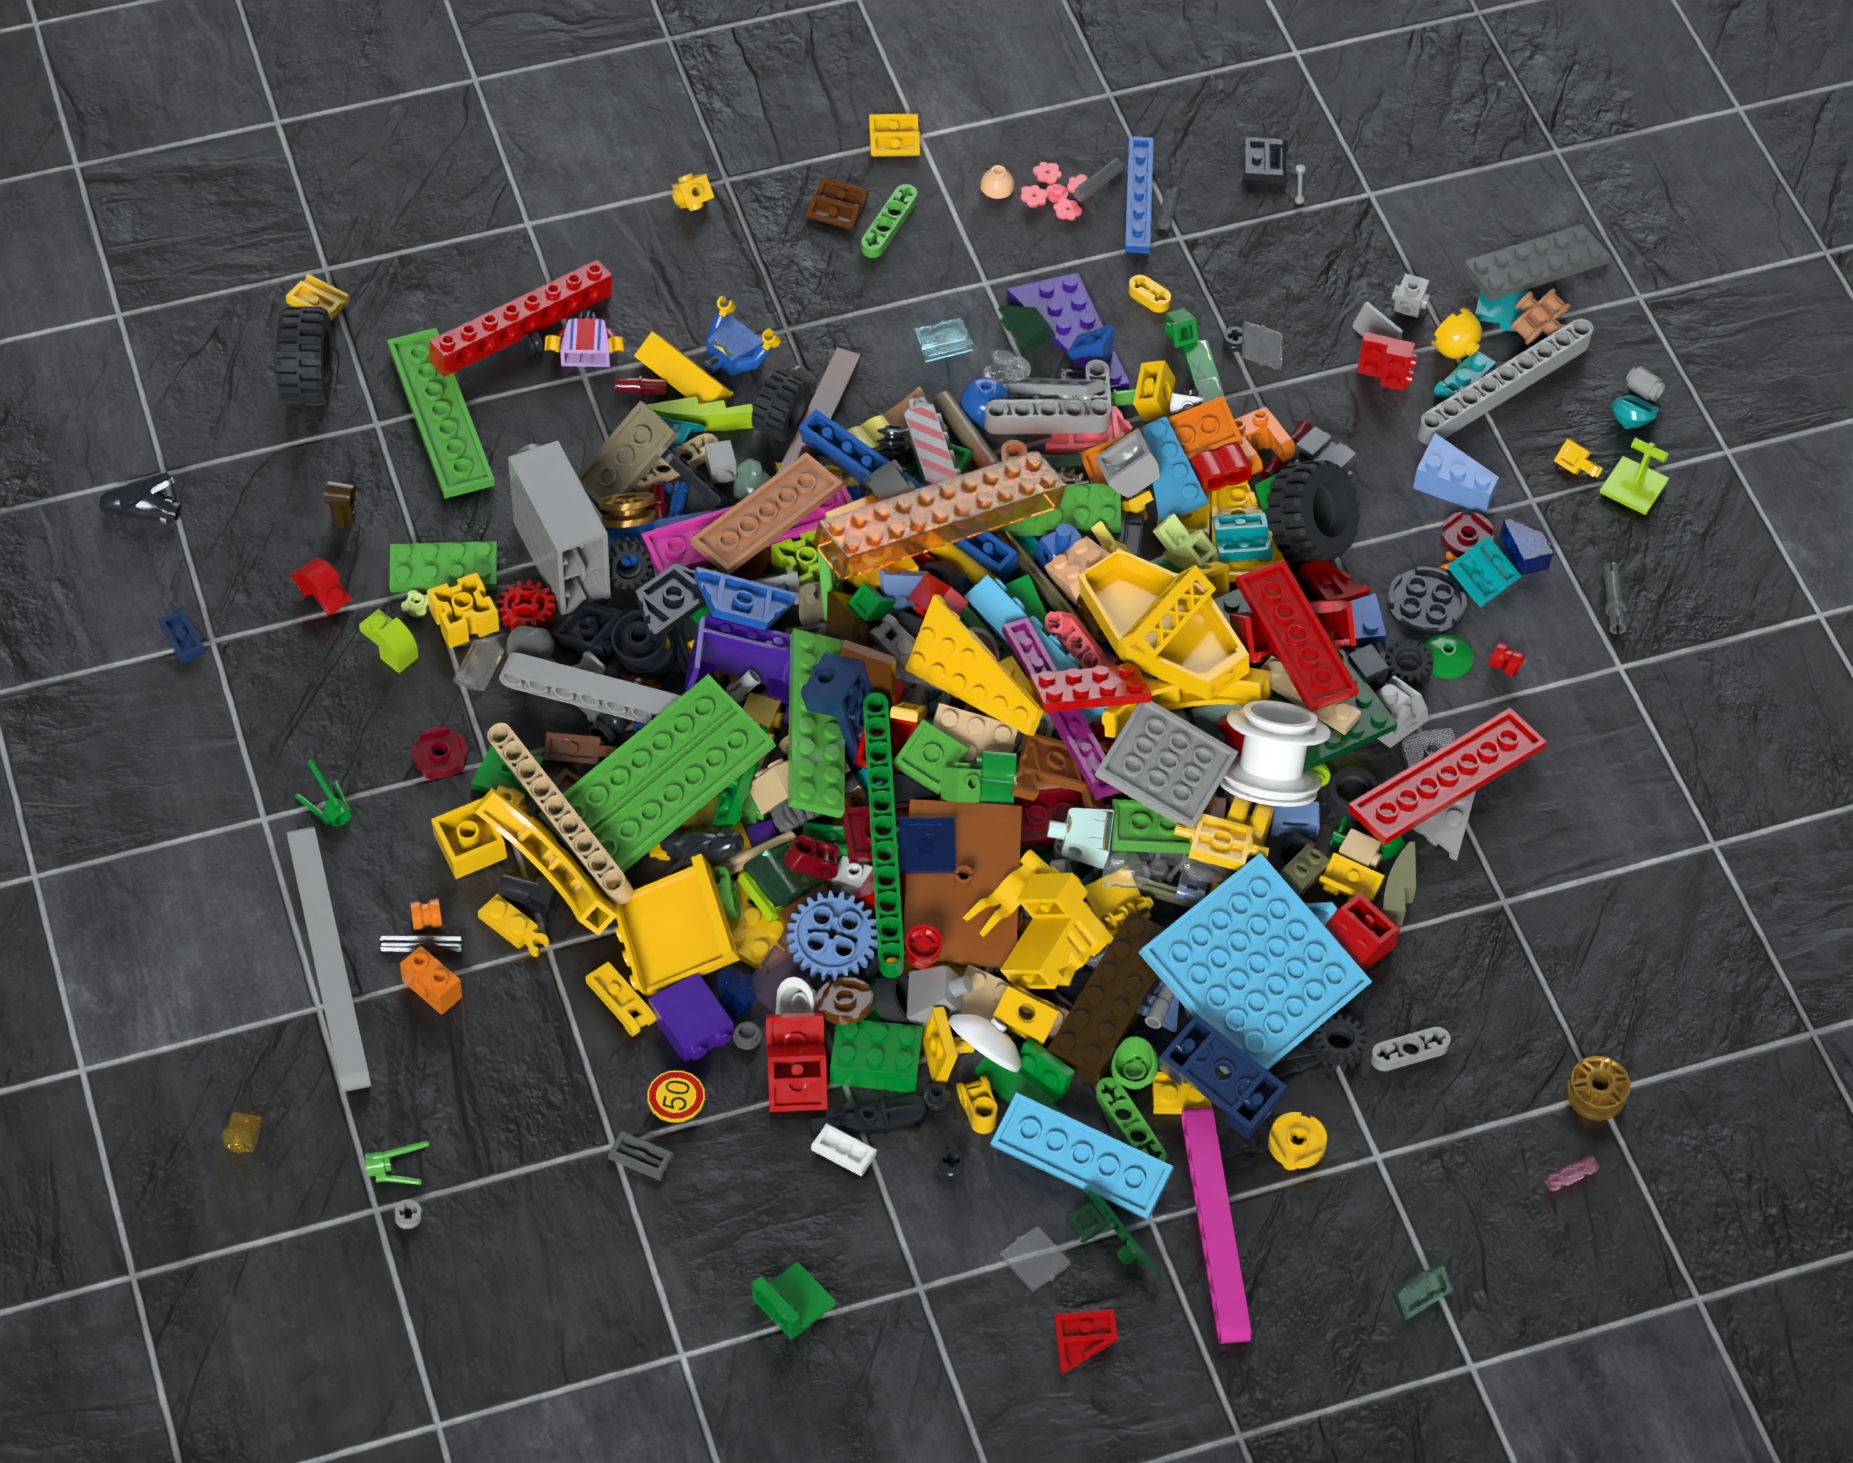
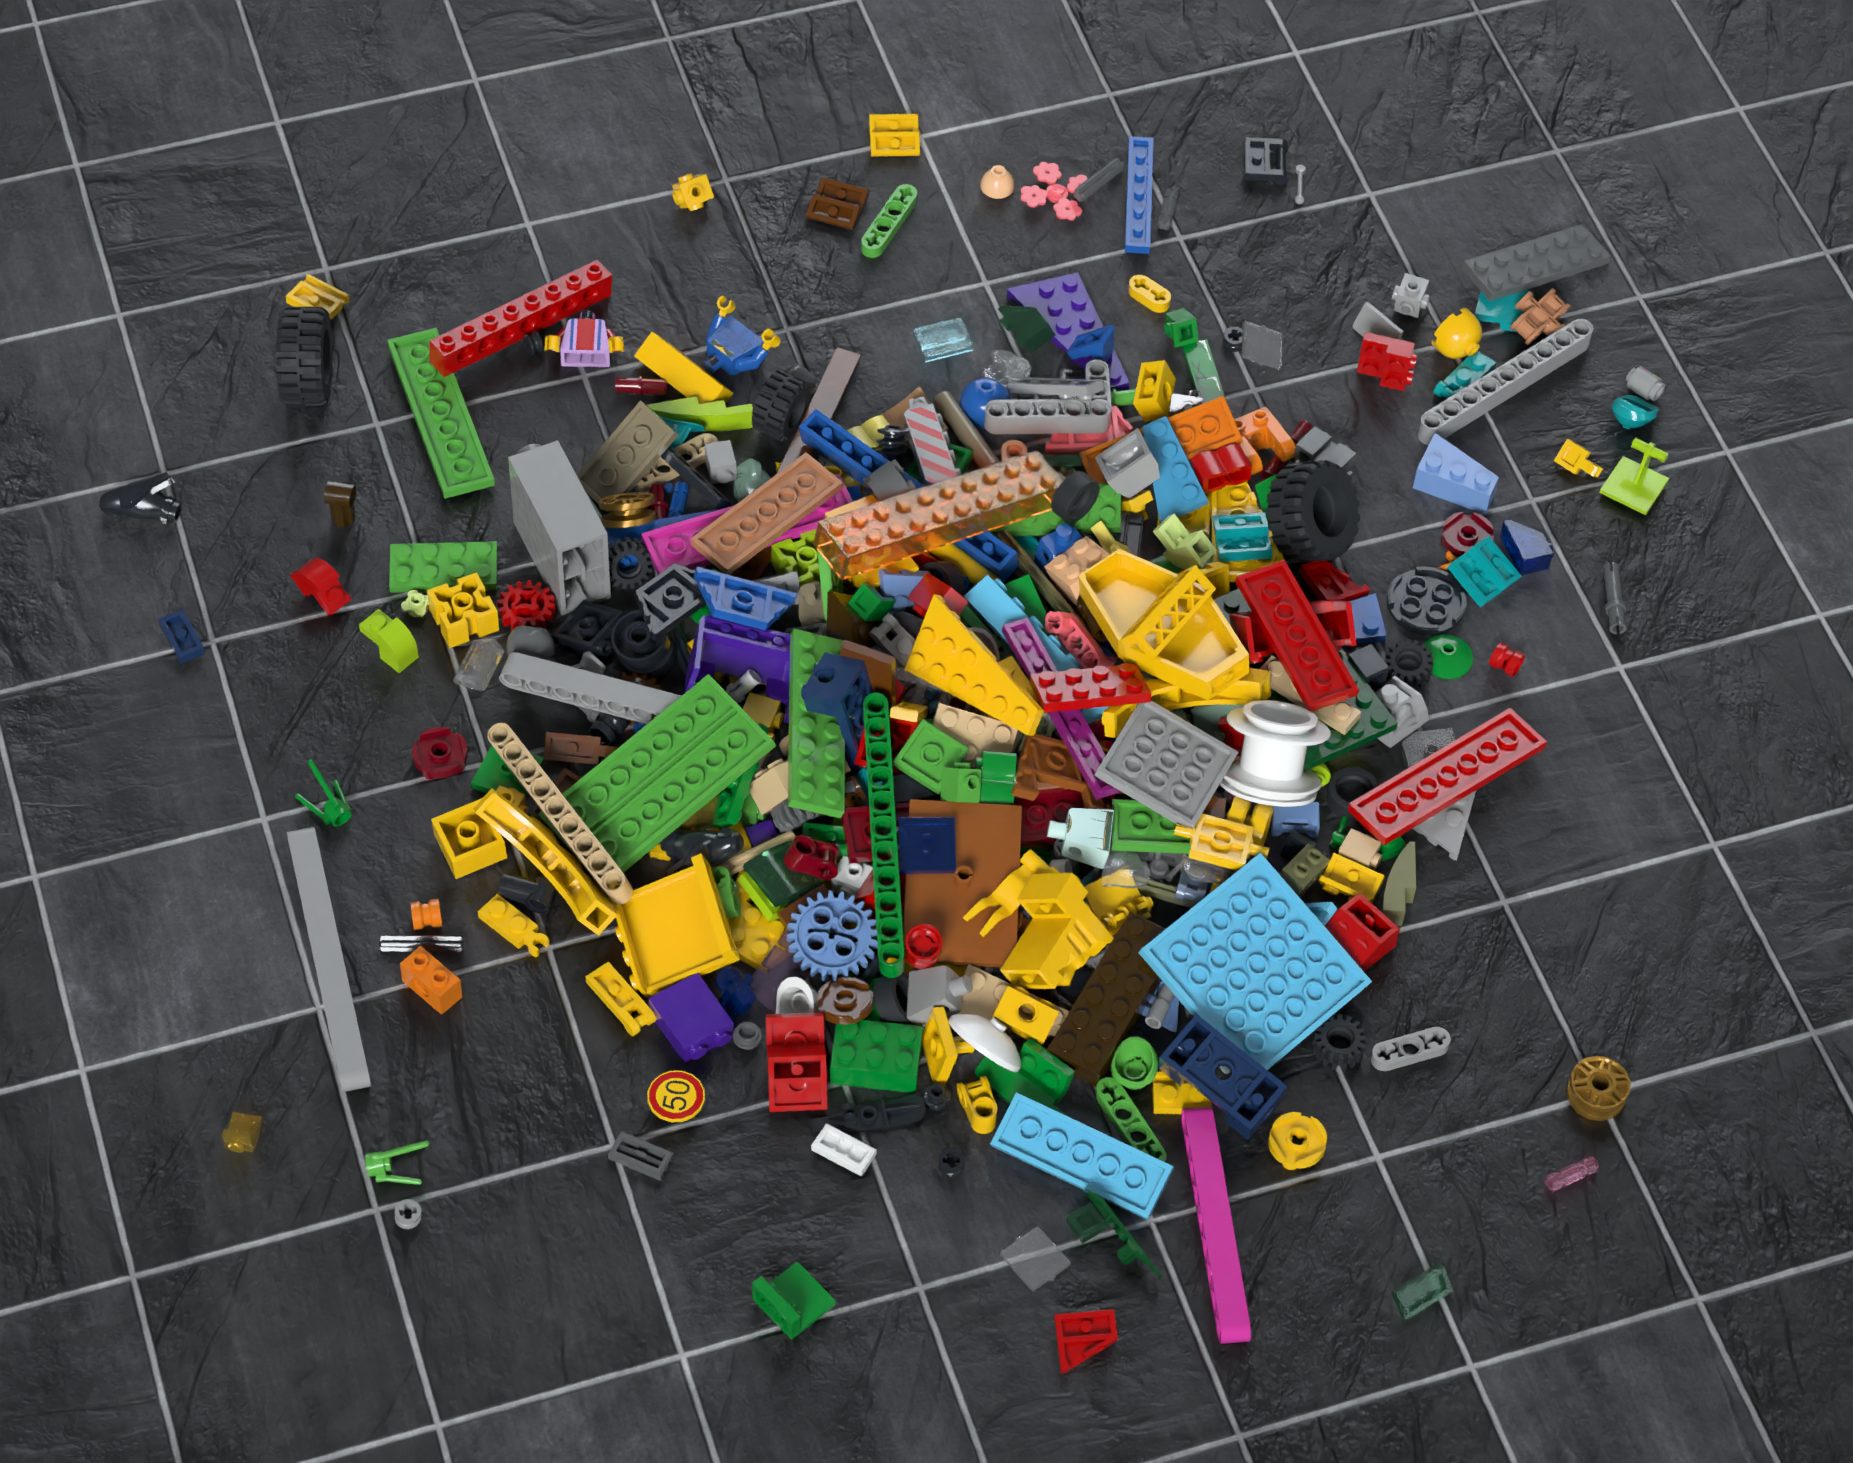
(1075, 497): none -> black tyre

